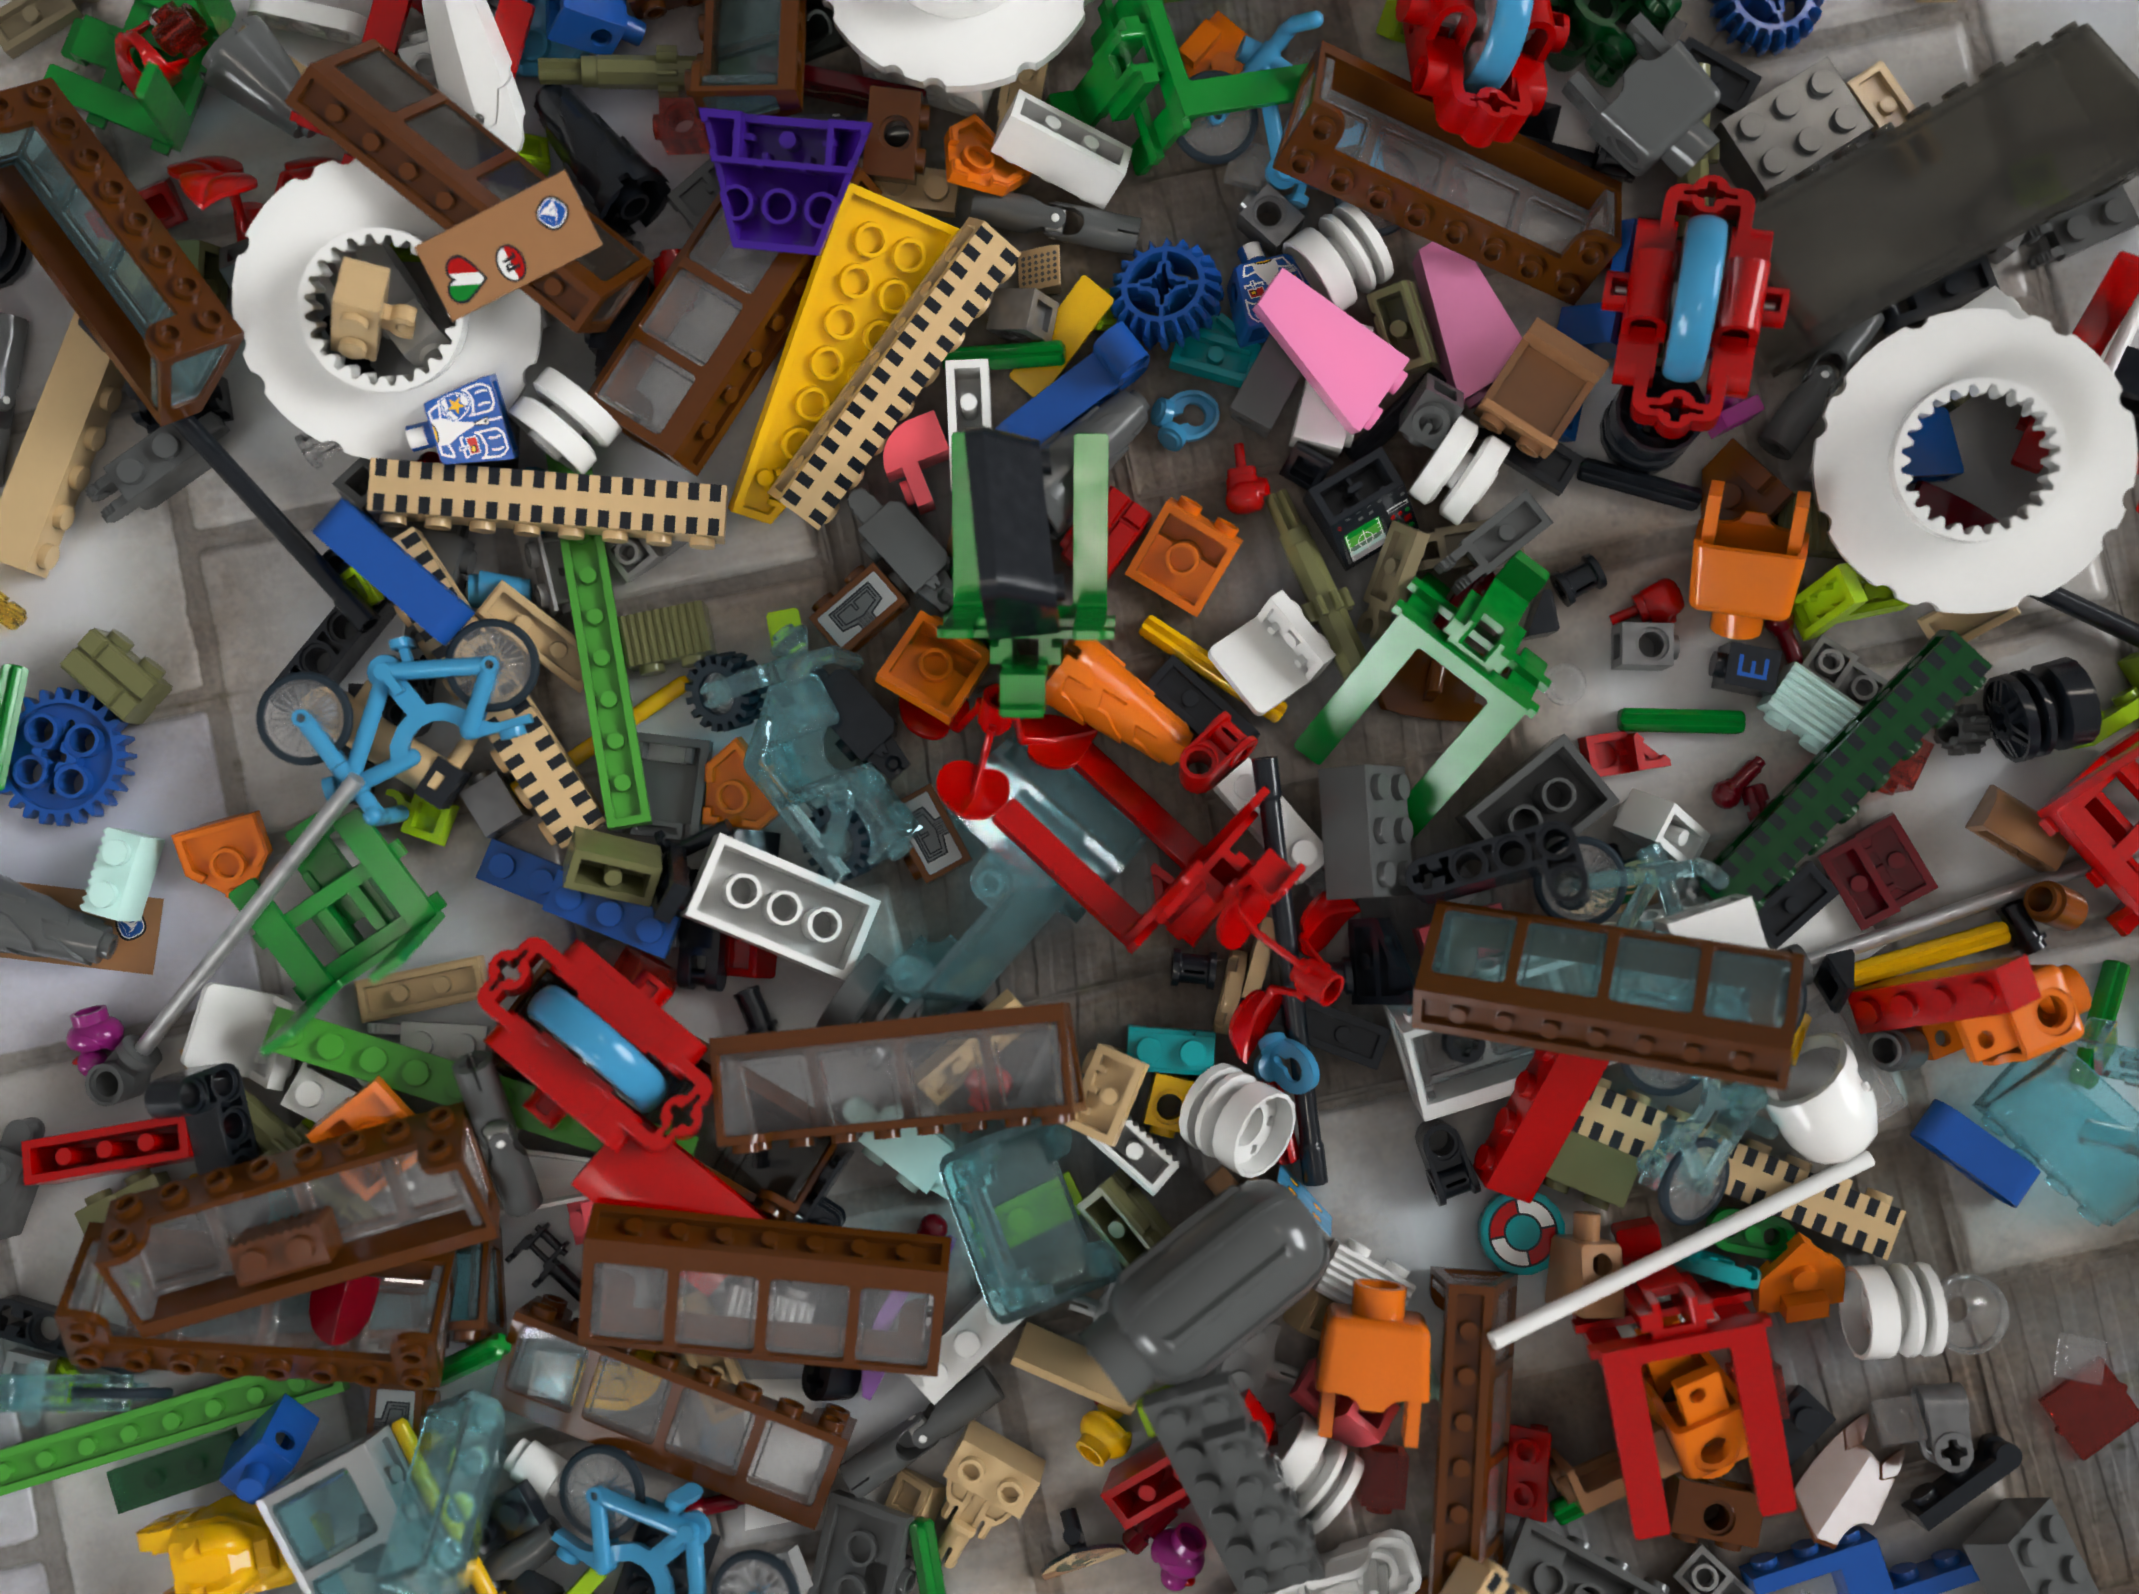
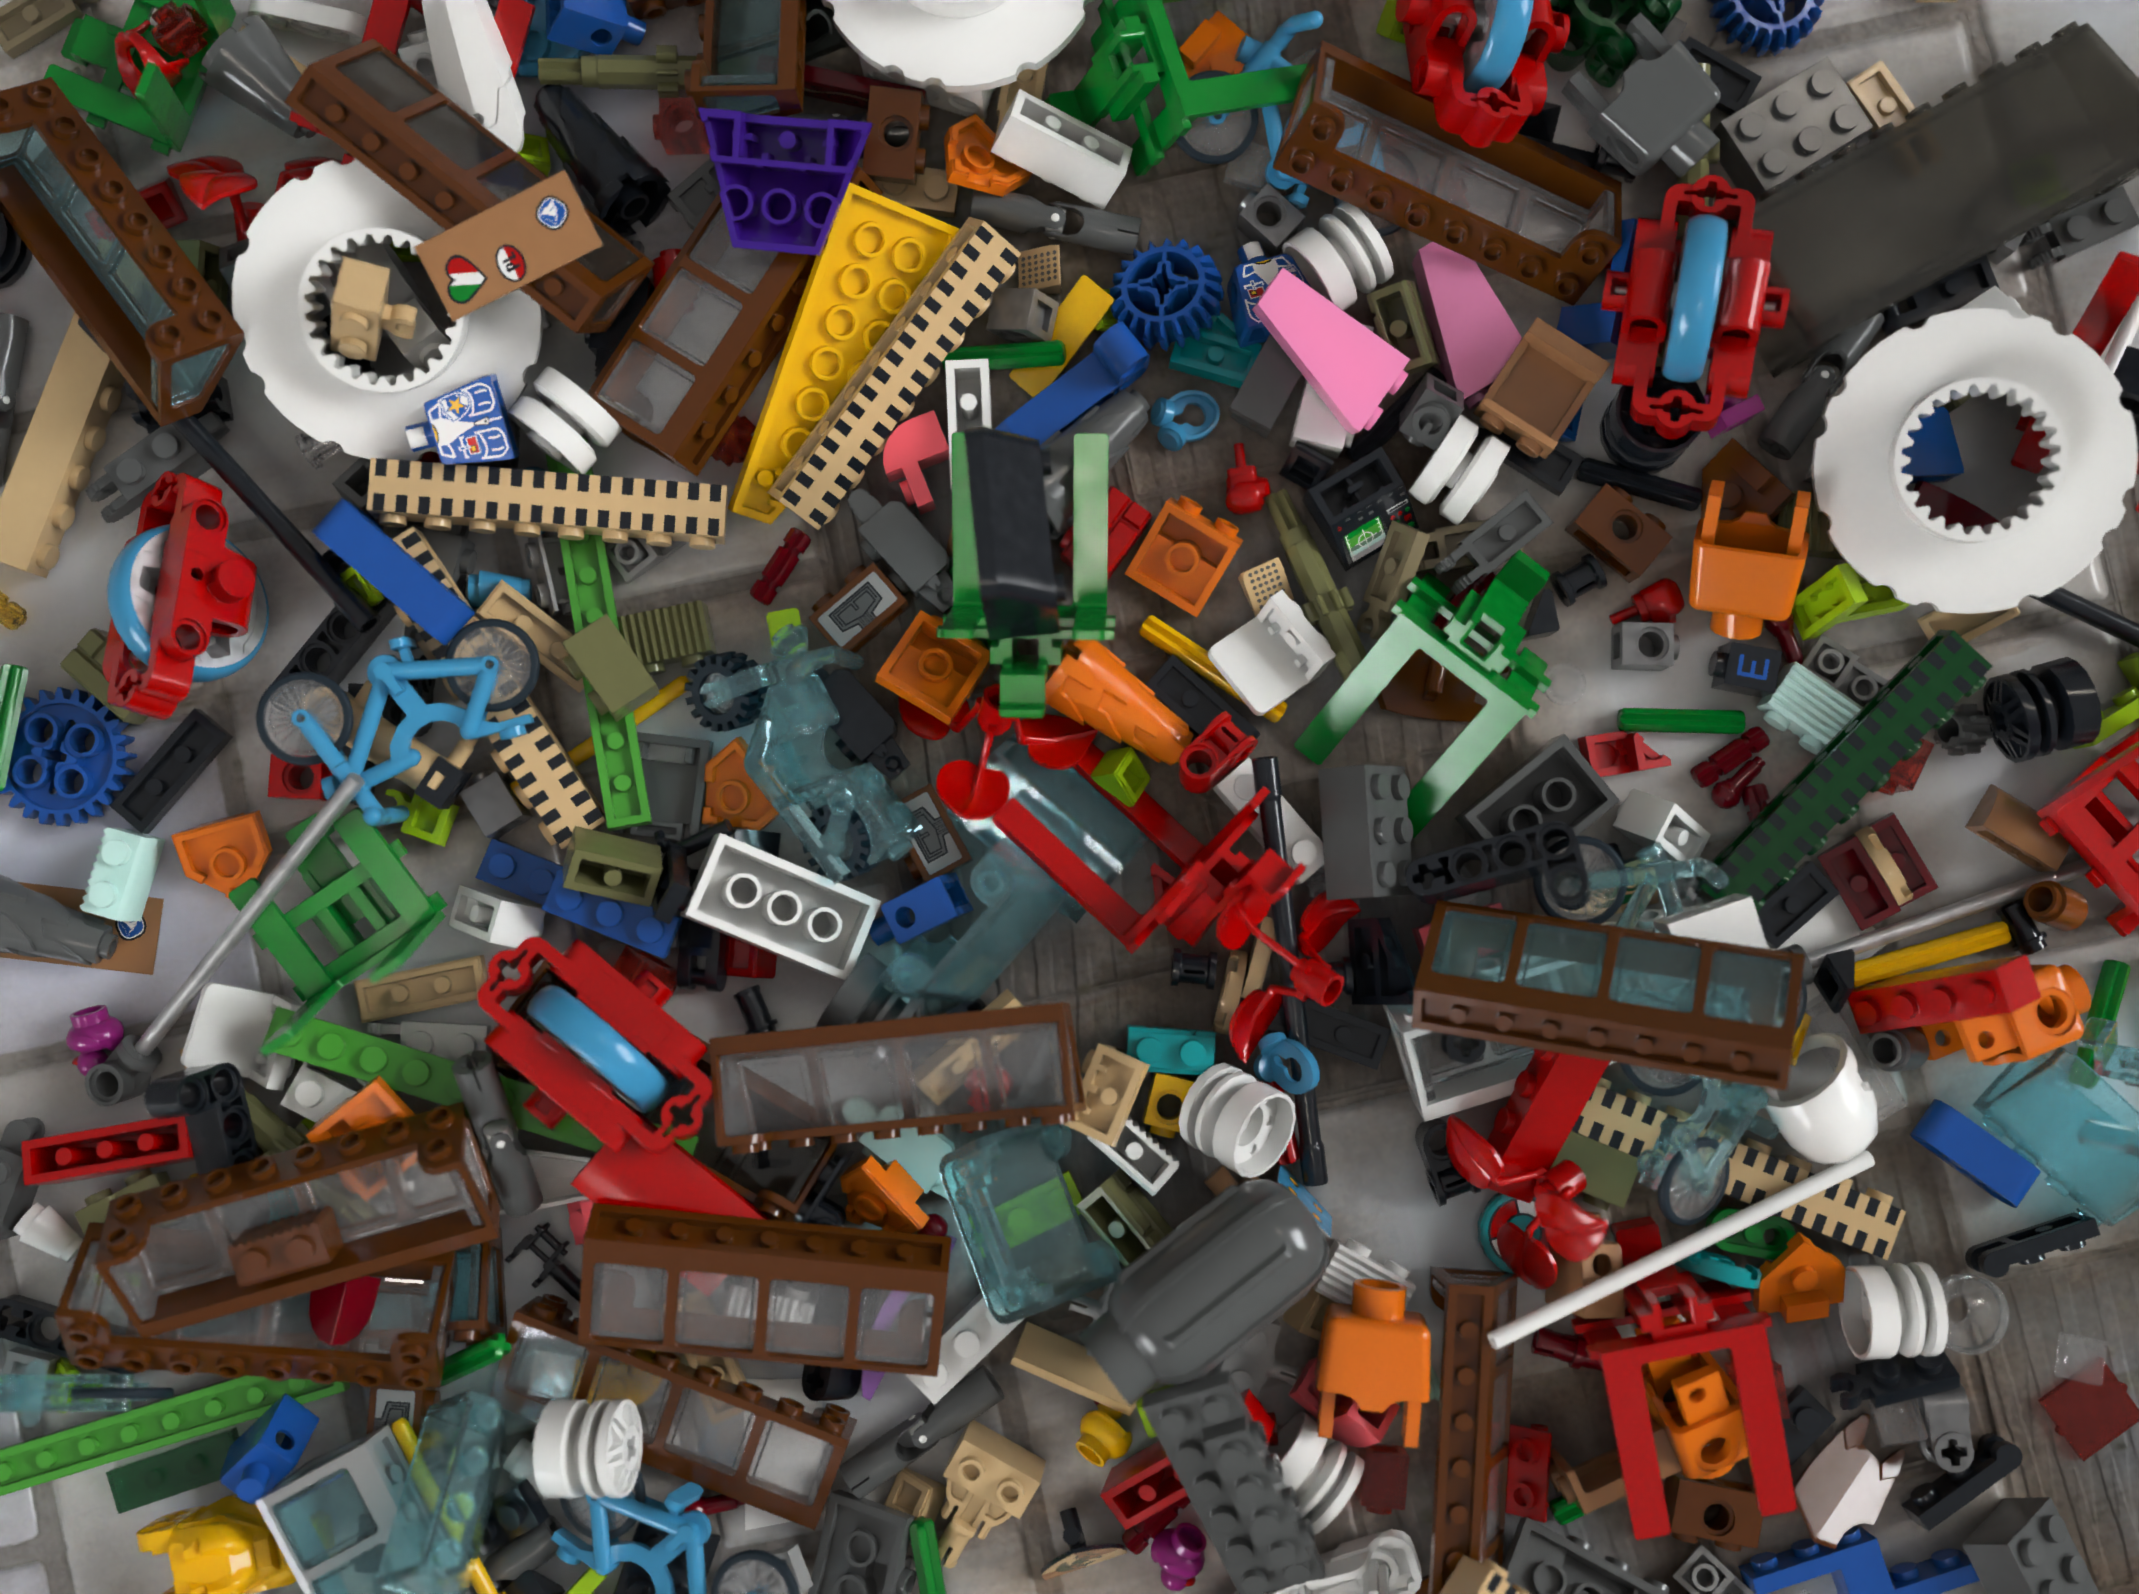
(48, 1232): none -> white cone
(171, 771): none -> black plate
(180, 600): none -> red piece
(286, 784): none -> red brick
(495, 917): none -> white slope
(587, 1448): none -> white wheel
(610, 668): none -> olive brick
(735, 442): none -> clear red gear
(780, 566): none -> dark red axle
(882, 1196): none -> orange plate
(933, 905): none -> blue torso
(1122, 775): none -> lime slope
(1263, 582): none -> tan slope
(1564, 1348): none -> dark red pin
(1568, 1227): none -> red plant
(1594, 531): none -> reddish brown brick
(1730, 757): none -> dark red axle
(1885, 865): none -> tan tile
(1895, 1380): none -> black plate
(2031, 1244): none -> black plate

